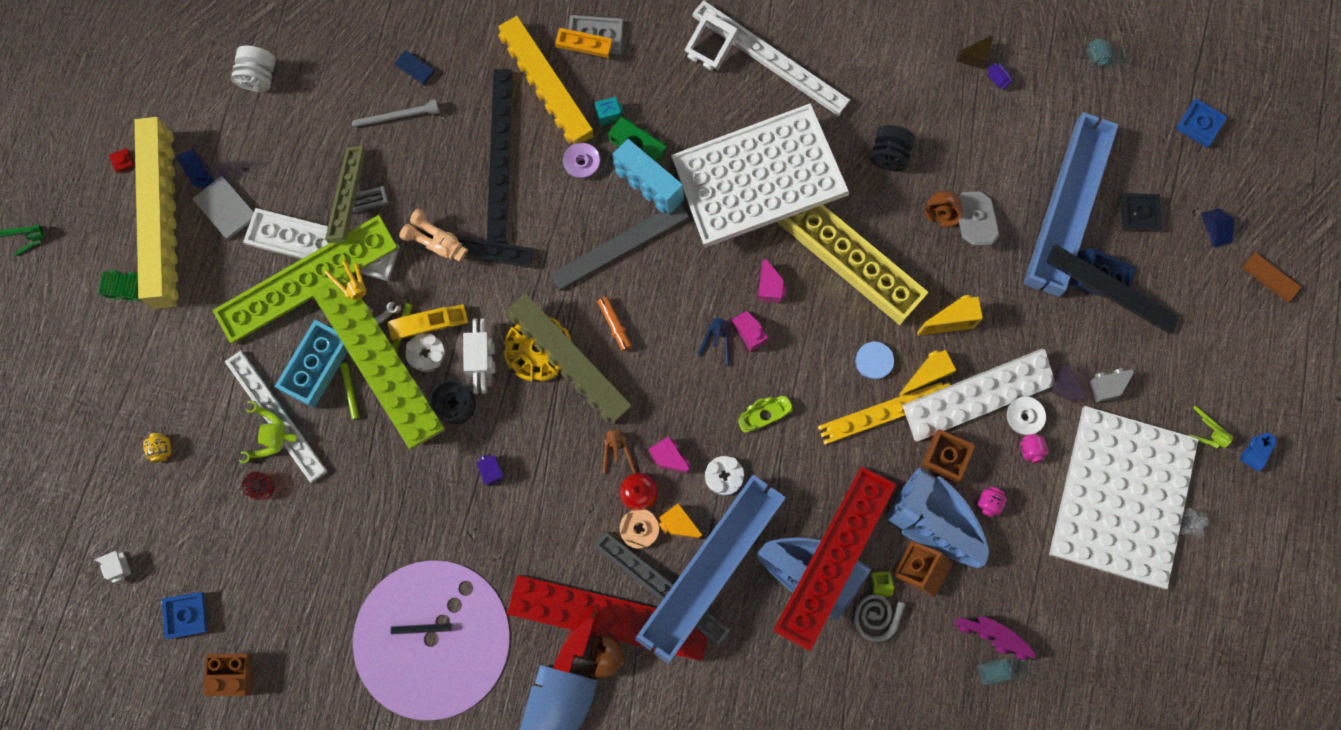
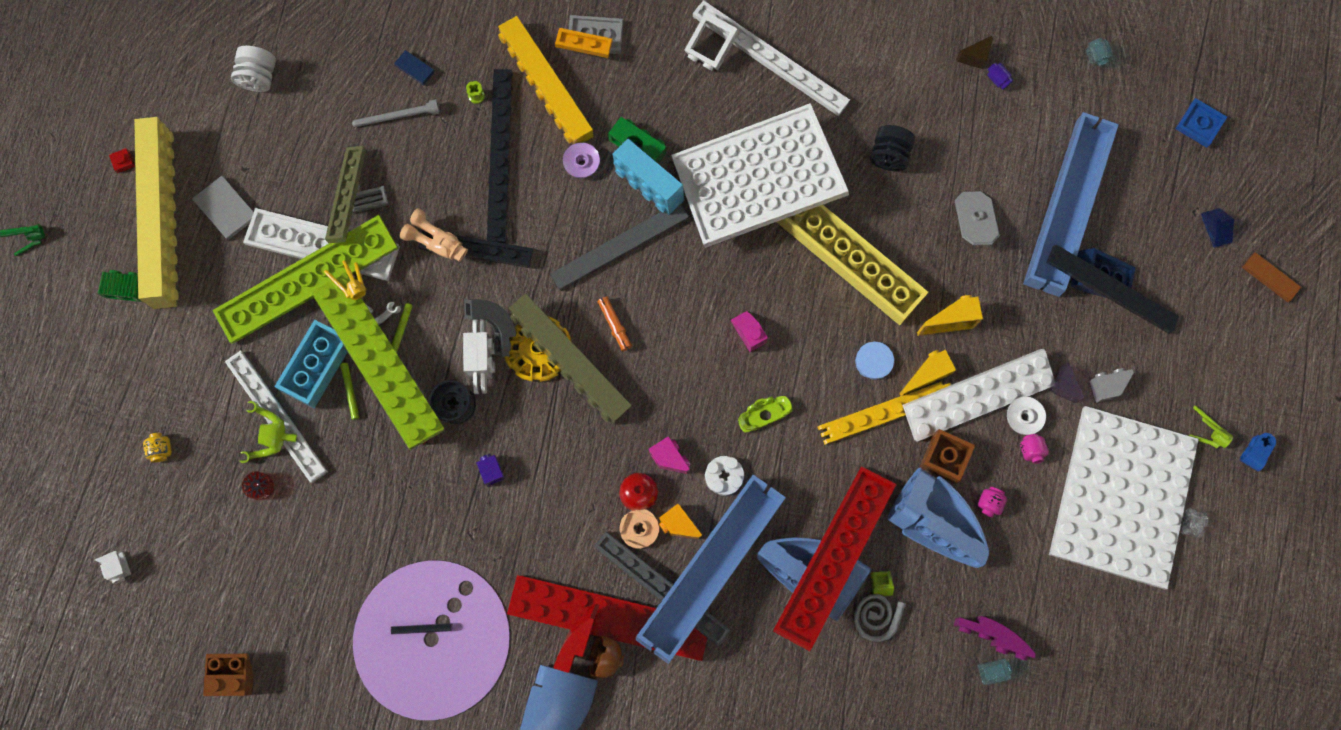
(184, 615): blue plate -> none
(196, 168): clear blue slope -> none
(427, 321): yellow slope -> none
(434, 357): white plate -> none
(475, 92): none -> lime bush
(498, 319): none -> dark grey arch
(608, 111): teal brick -> none
(614, 440): dark orange plant -> none
(718, 328): dark blue plant -> none
(770, 285): dark pink slope -> none
(923, 568): dark orange slope -> none
(944, 208): dark orange cylinder -> none
(1140, 212): black plate -> none

